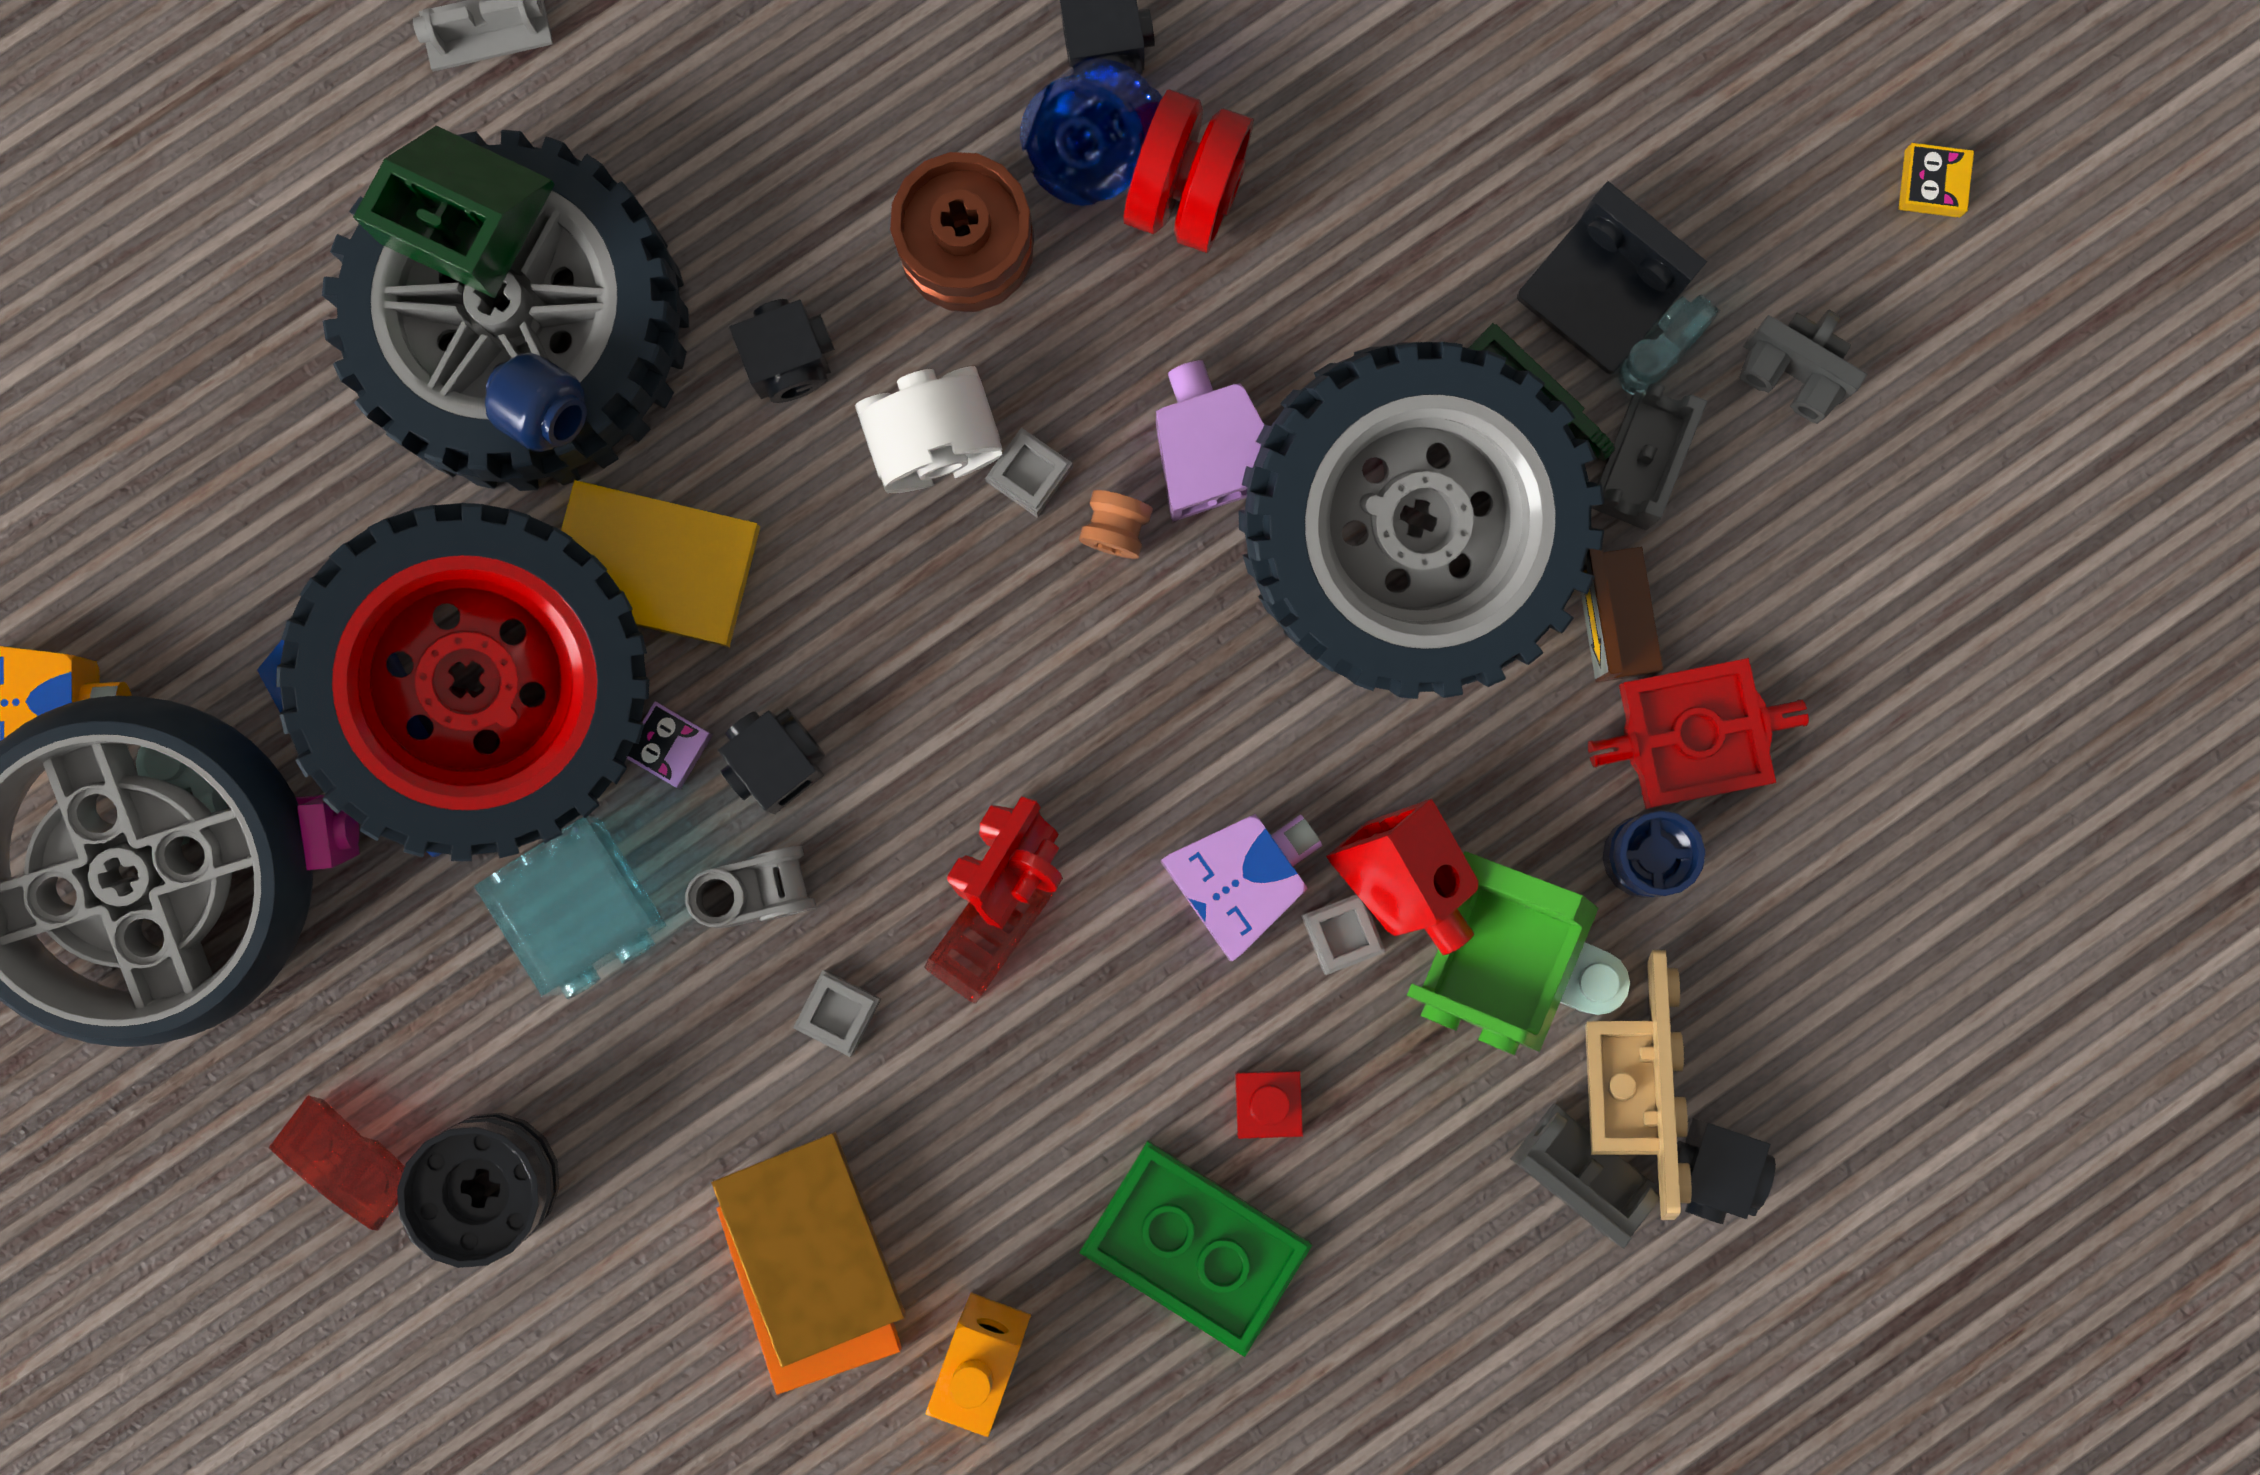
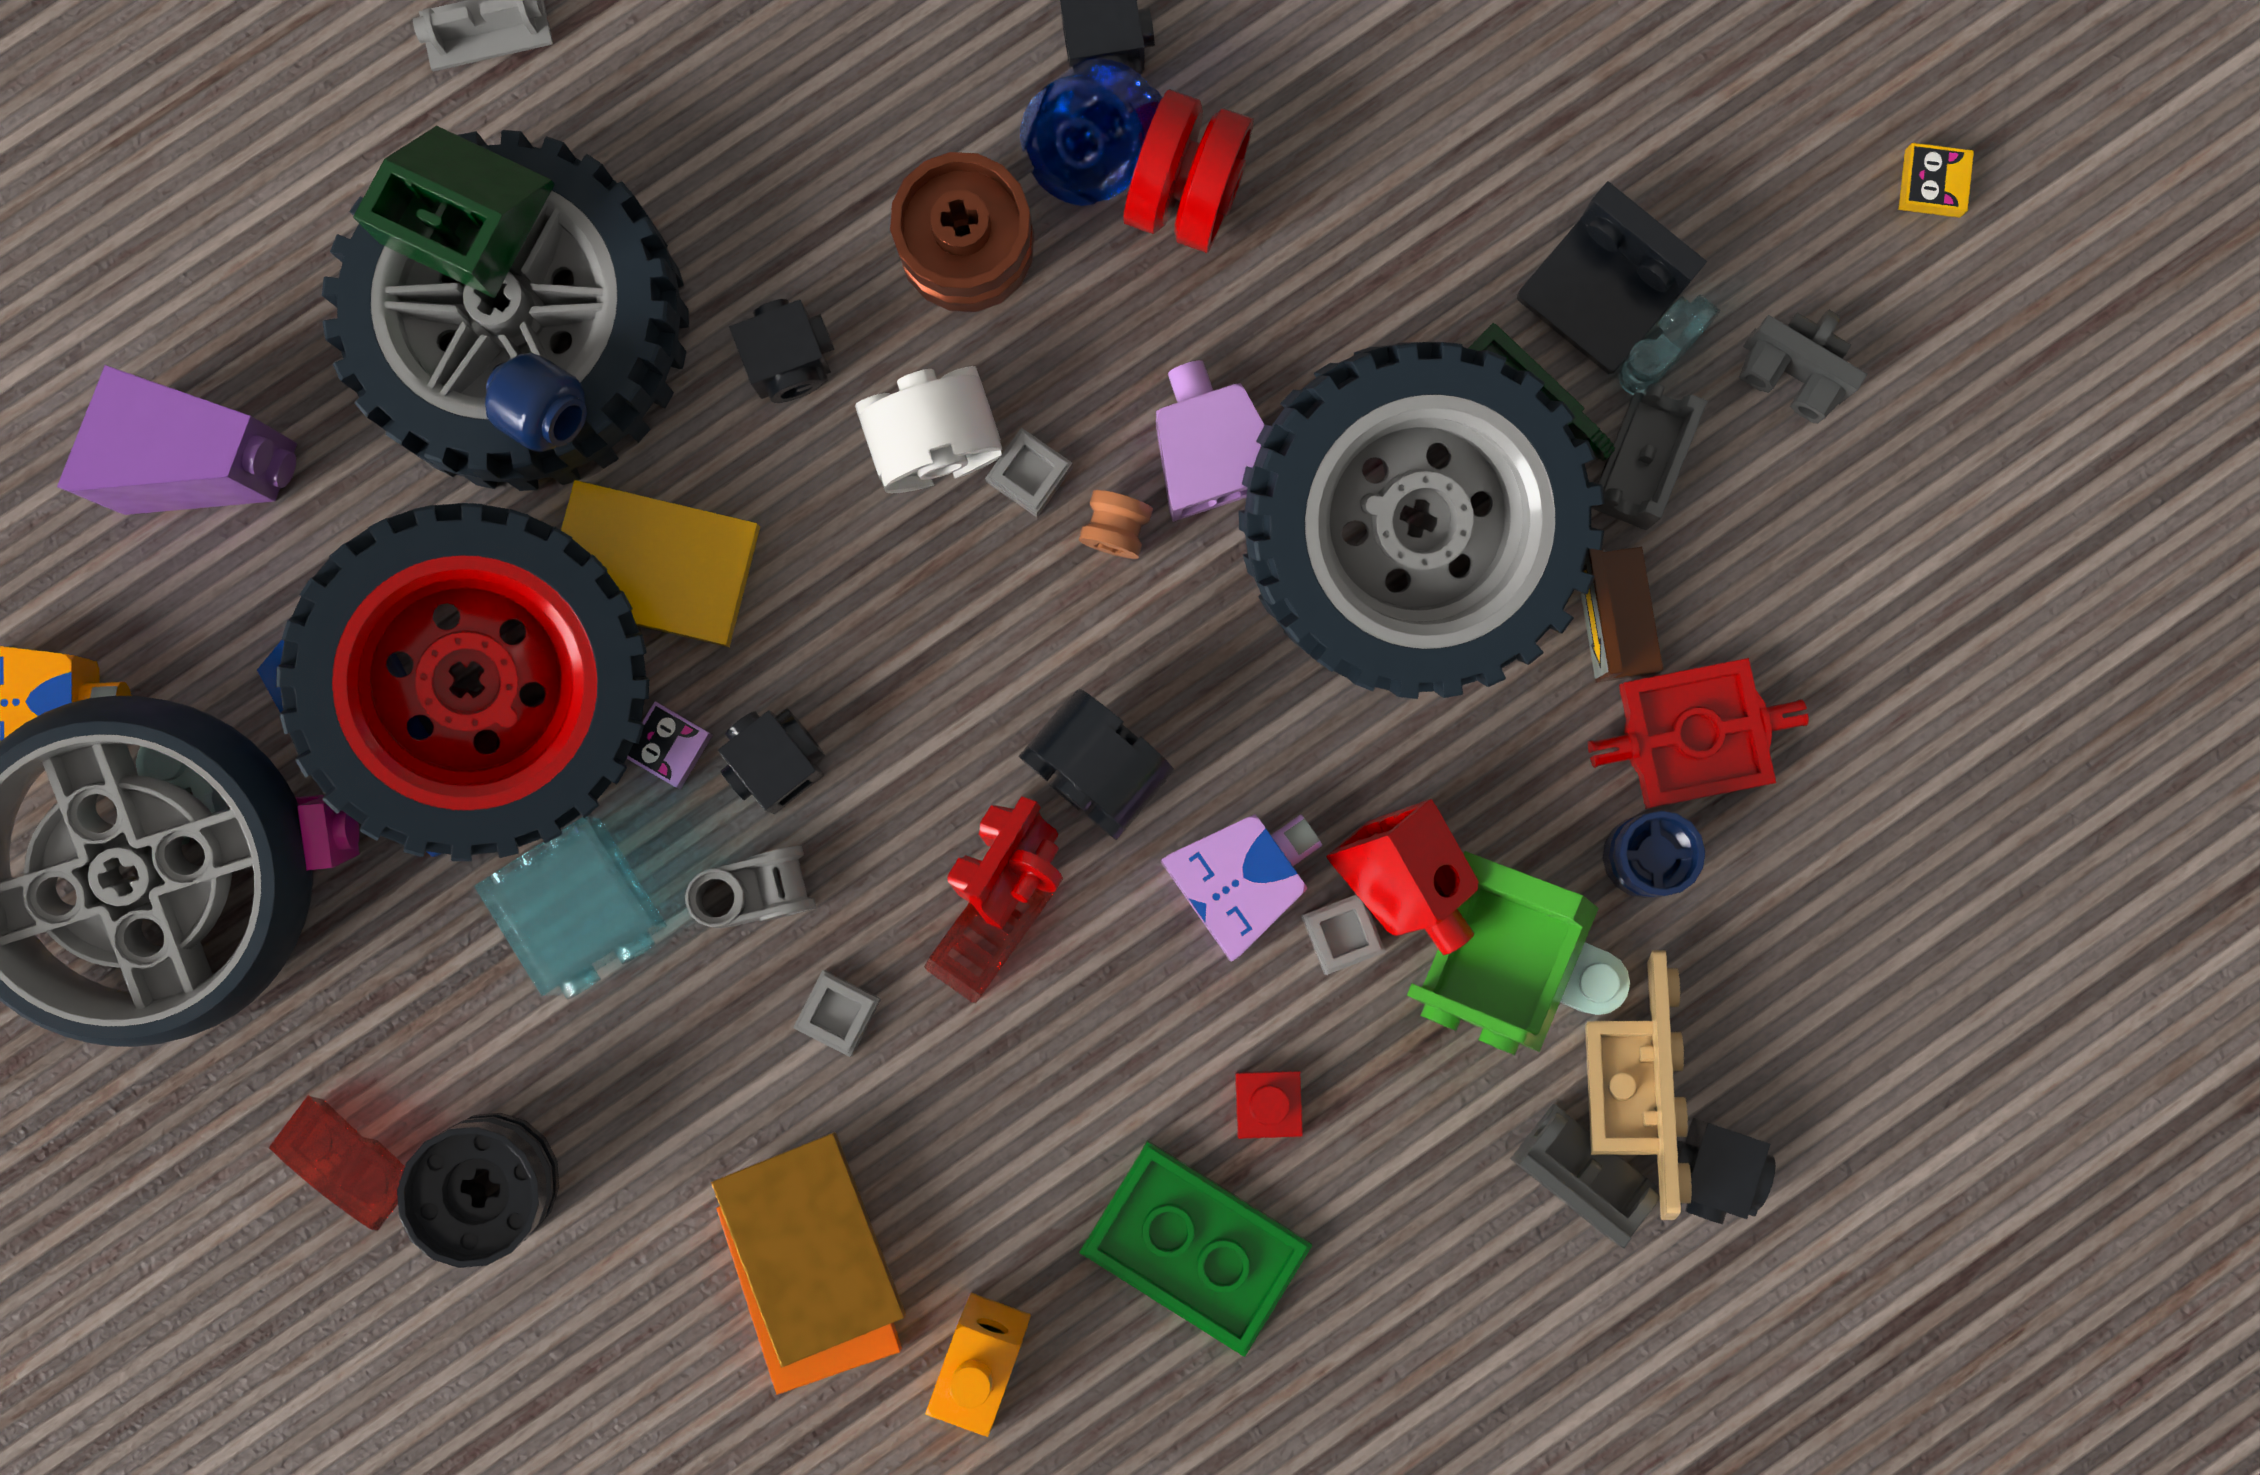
(171, 451): none -> medium lavender slope
(1097, 763): none -> black brick

